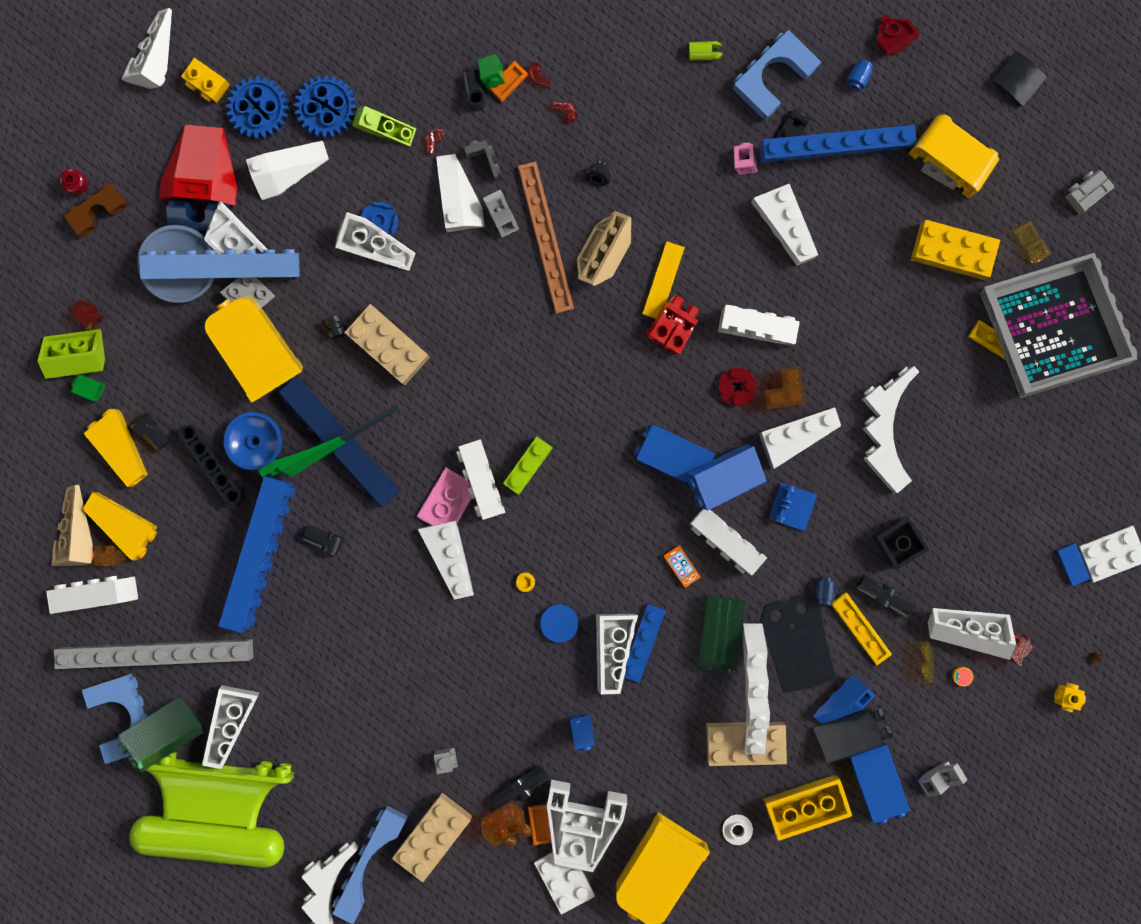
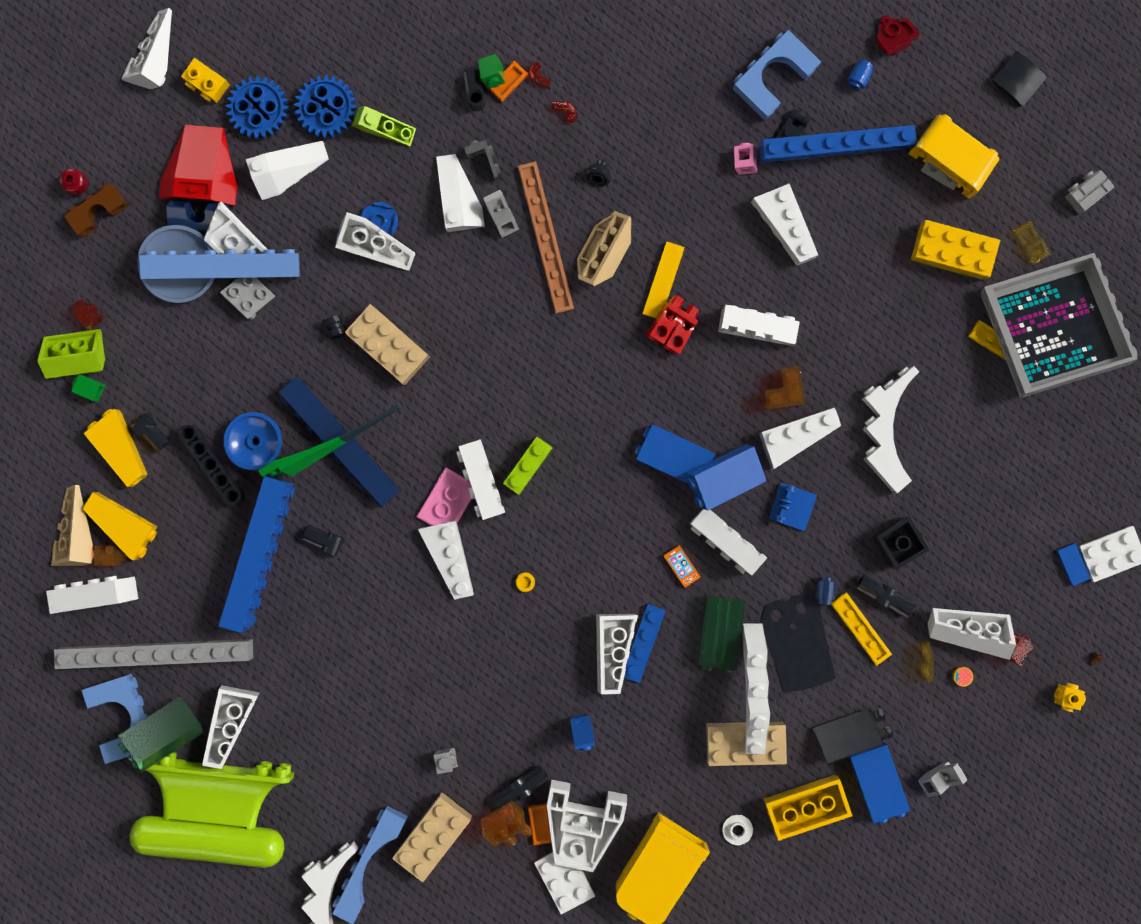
(251, 346): yellow piece -> none
(432, 139): clear red arm -> none
(559, 623): blue tile -> none
(703, 50): lime piece -> none
(747, 382): dark red plate -> none
(847, 700): blue slope -> none

